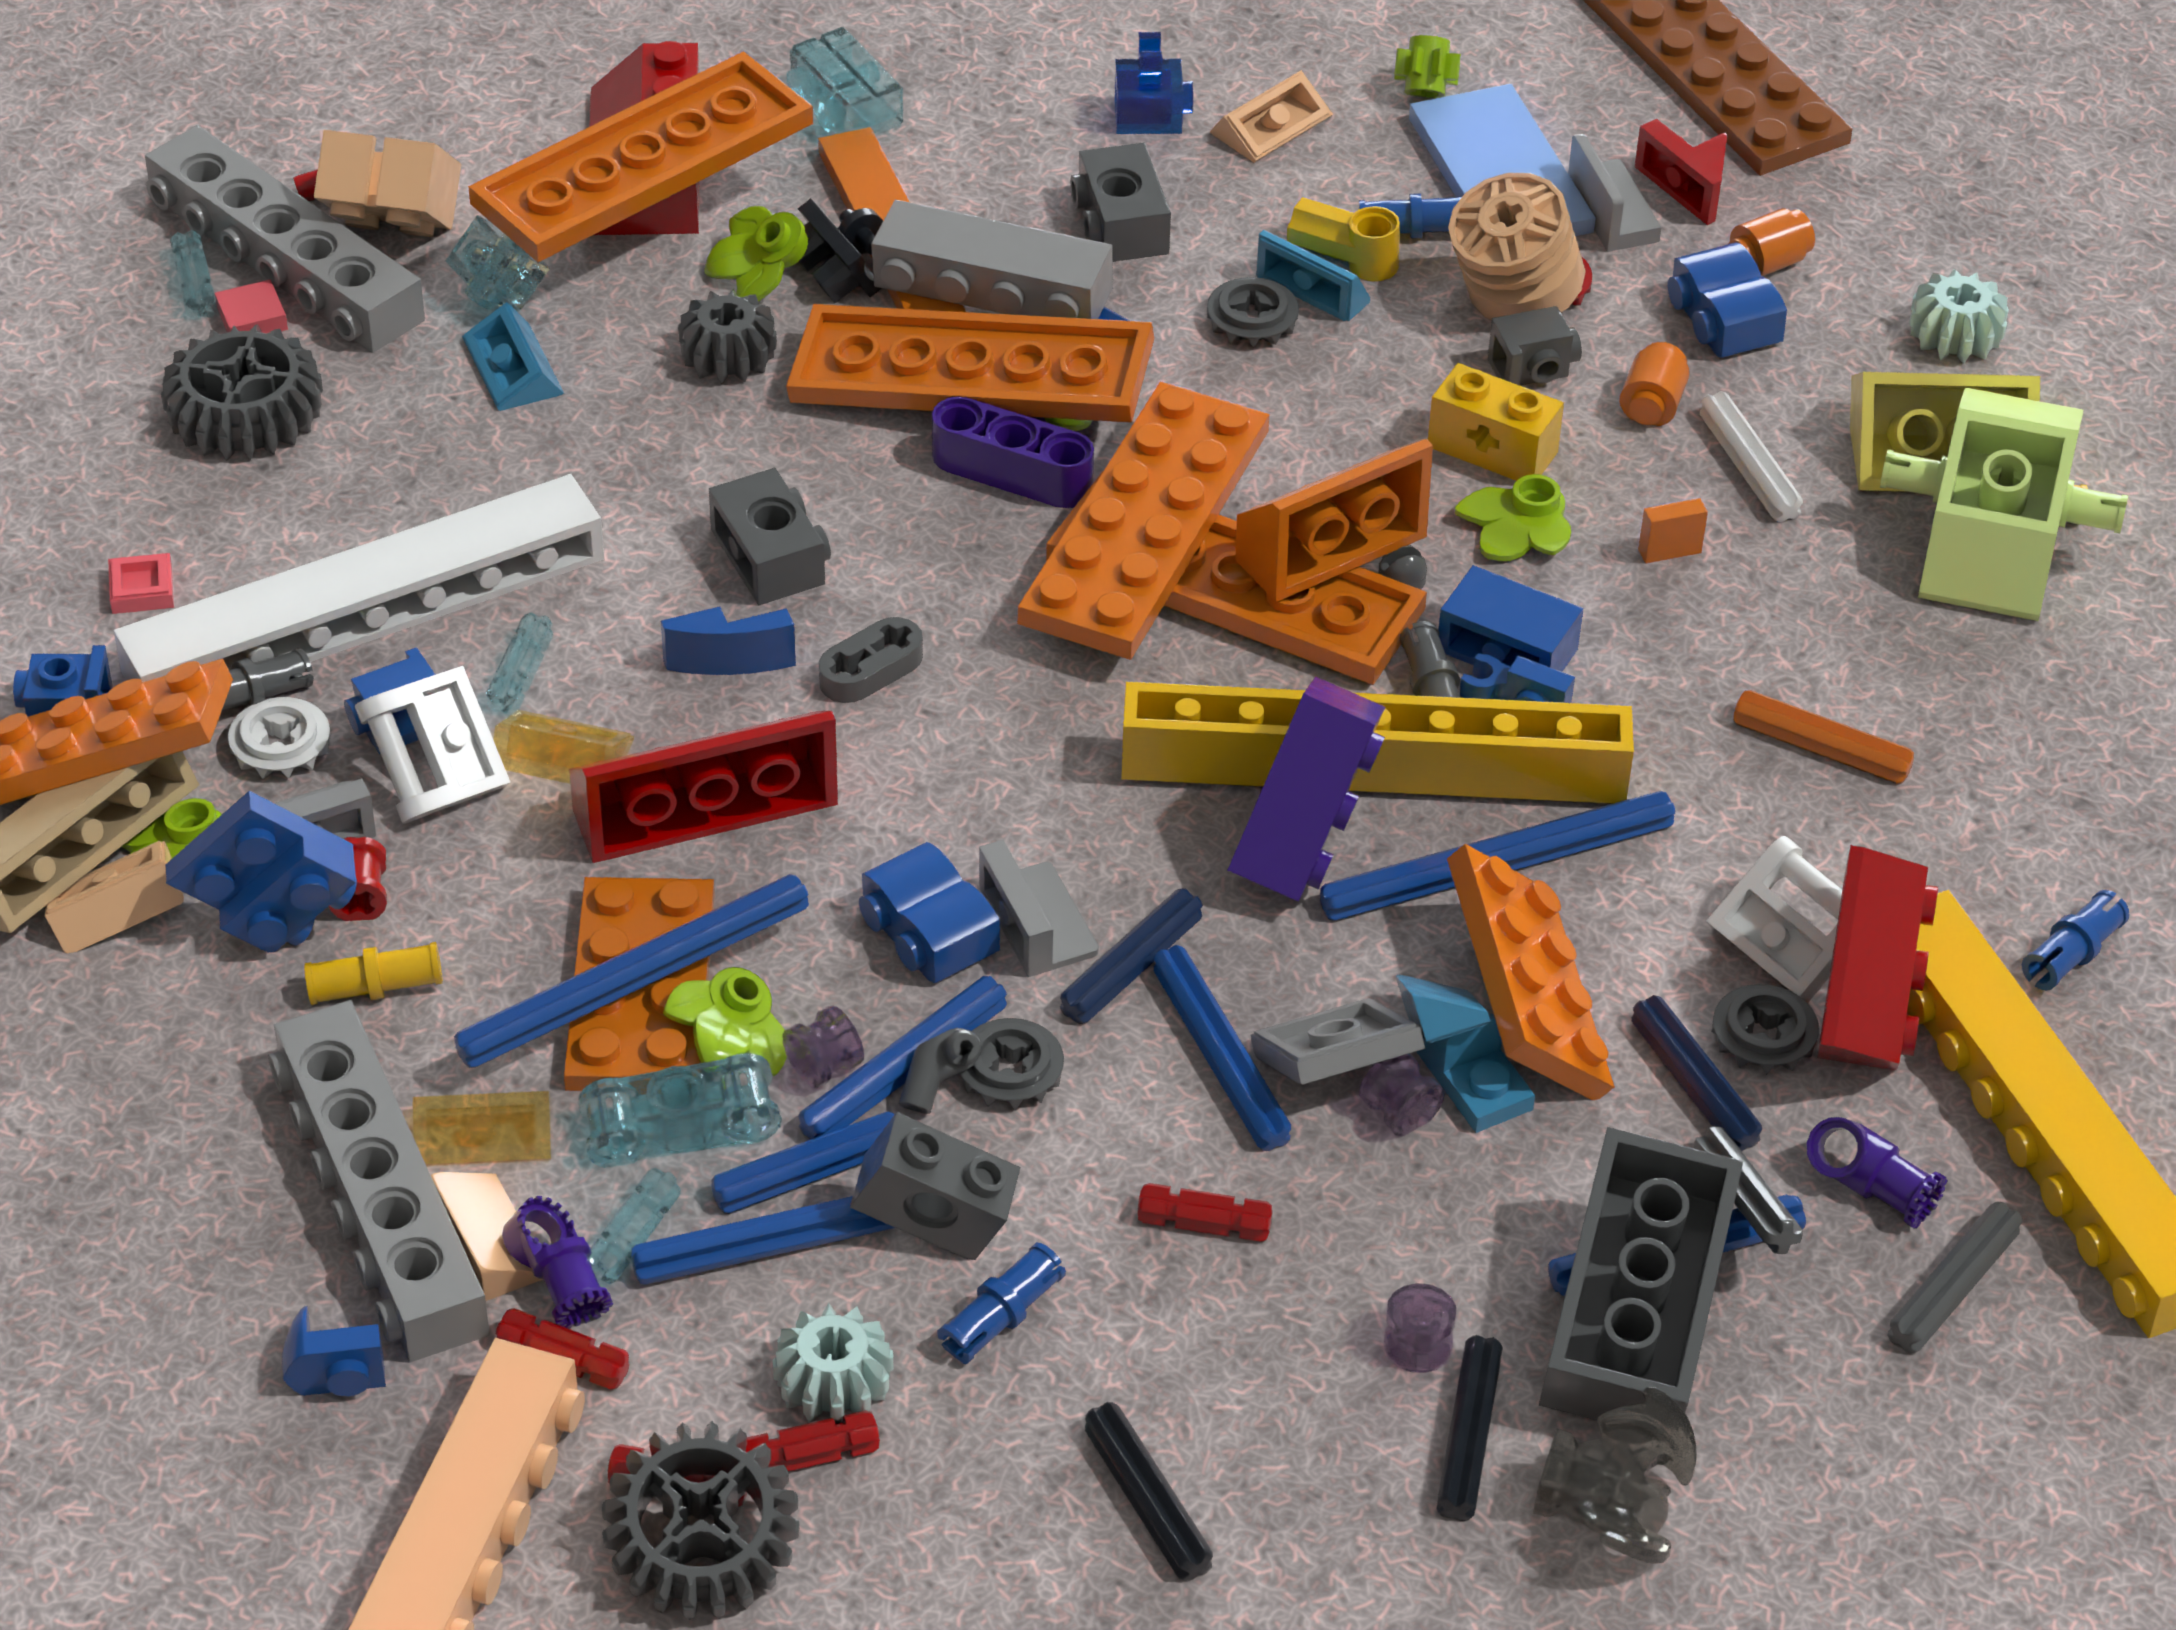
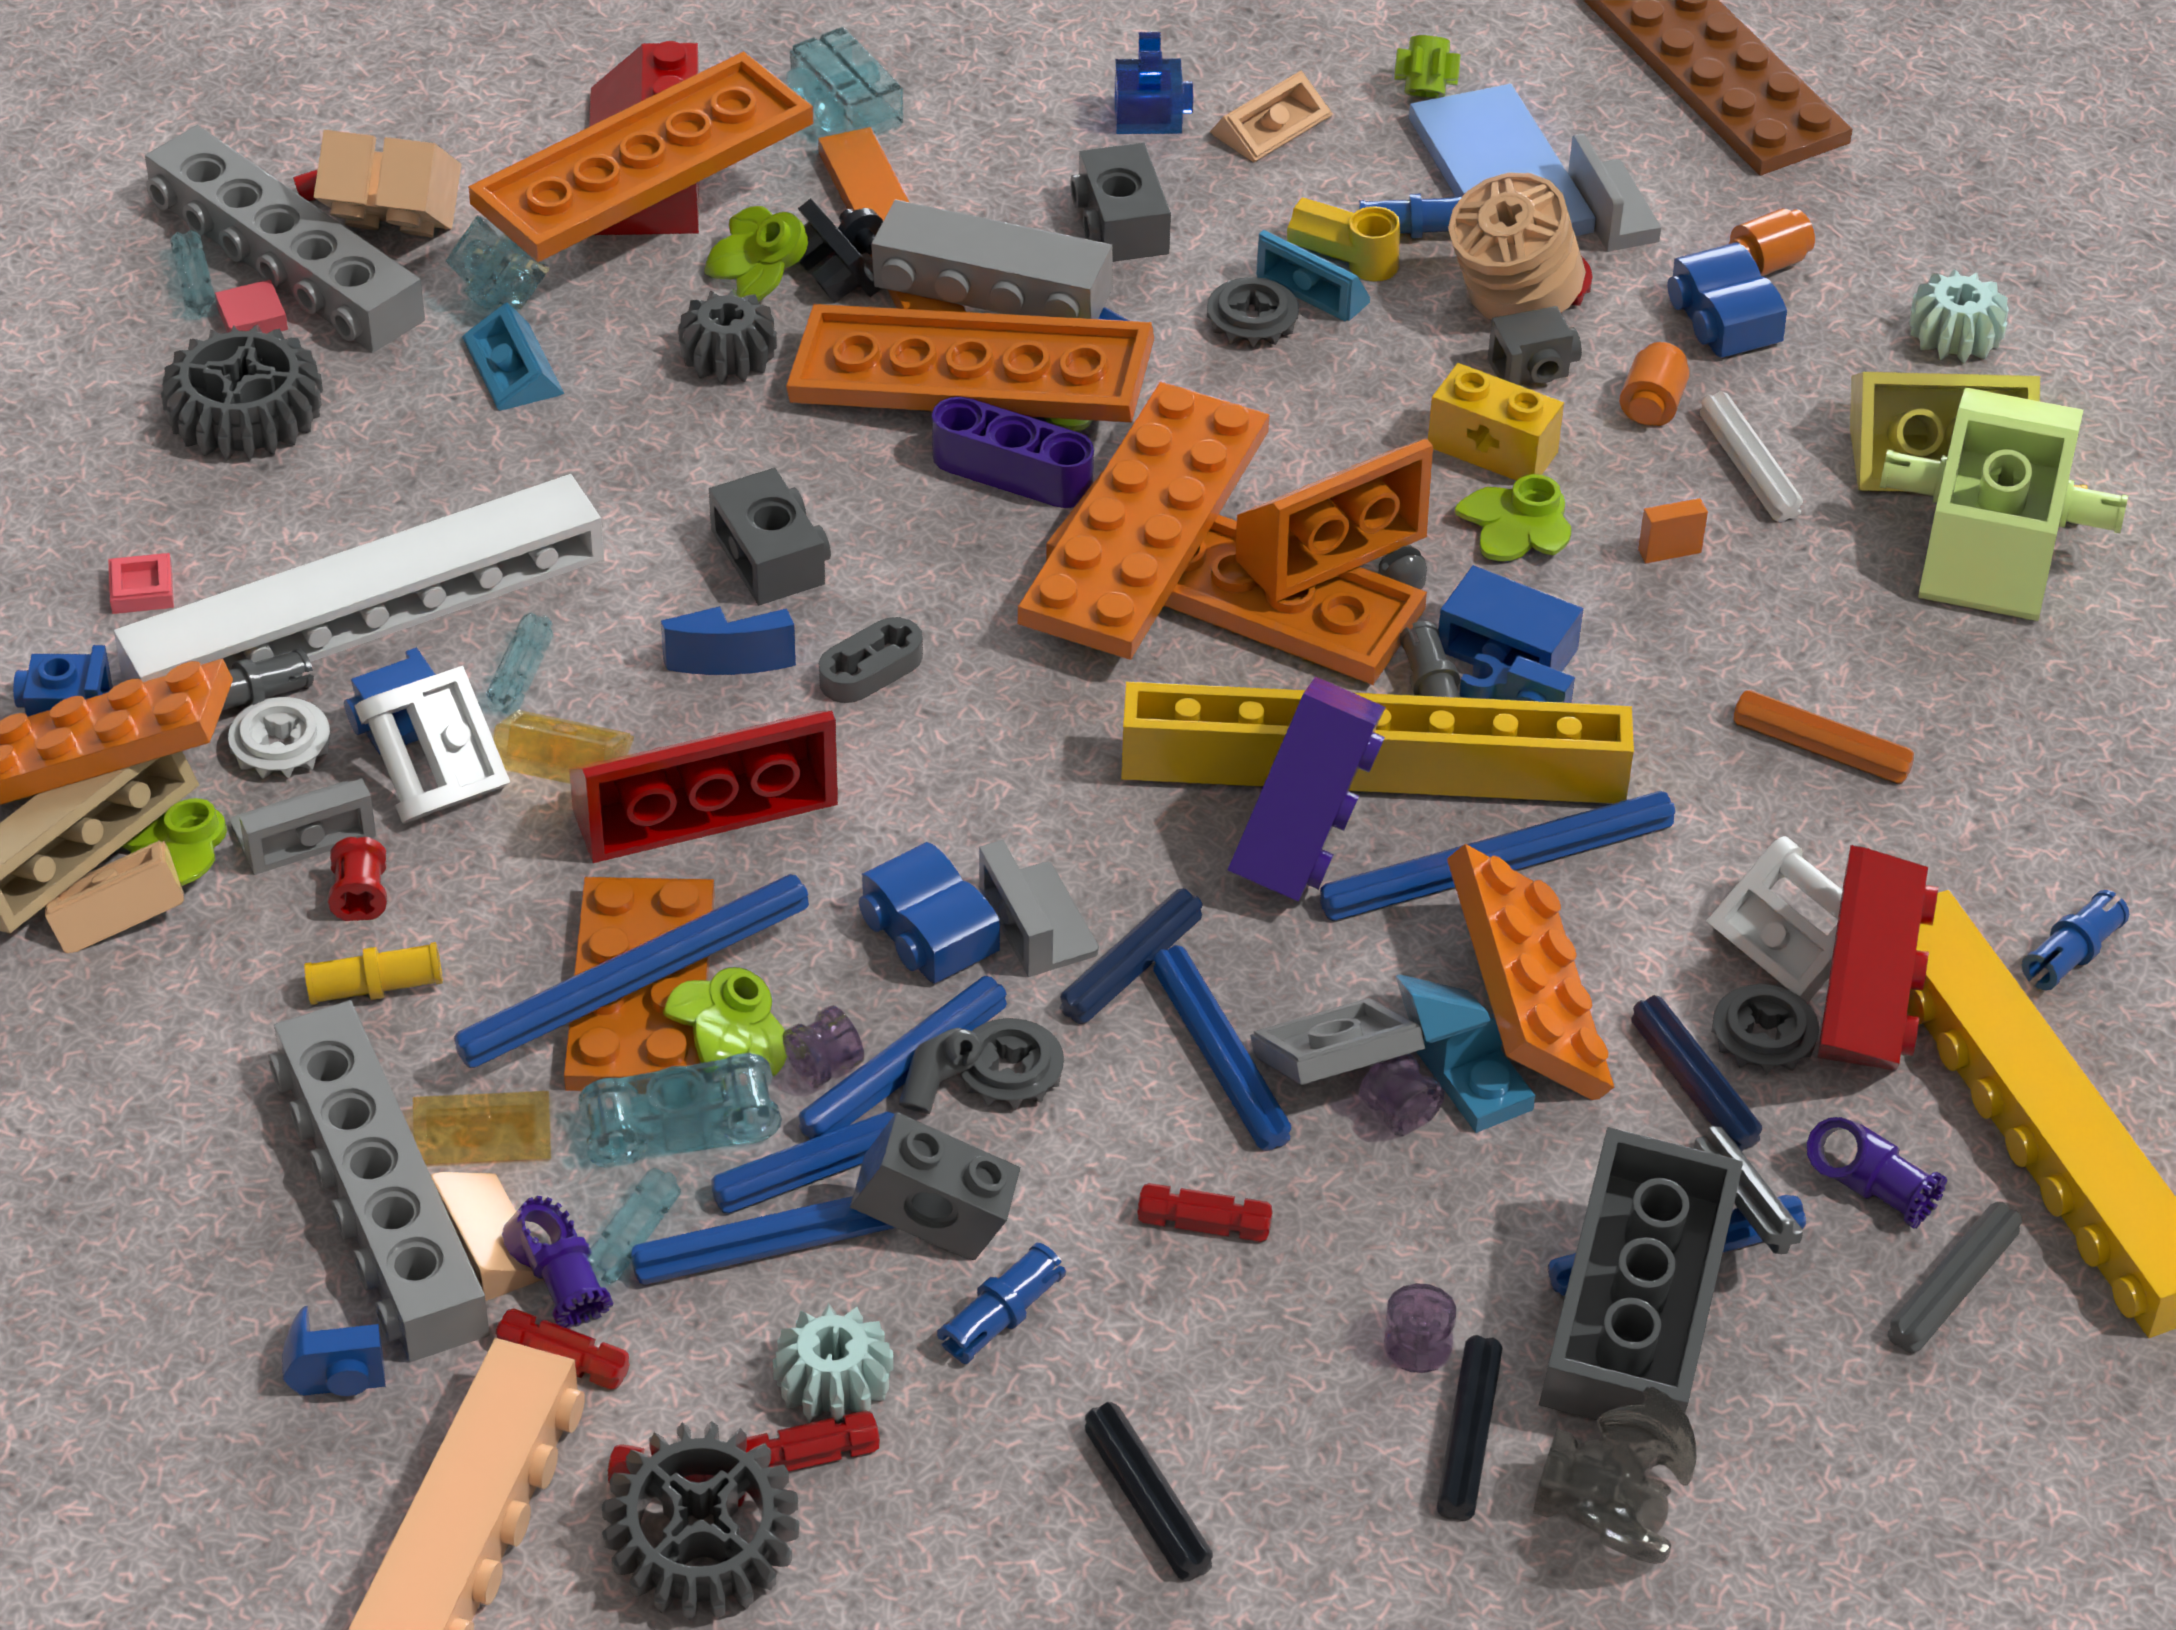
(265, 872): blue plate -> none
(1683, 171): red slope -> none

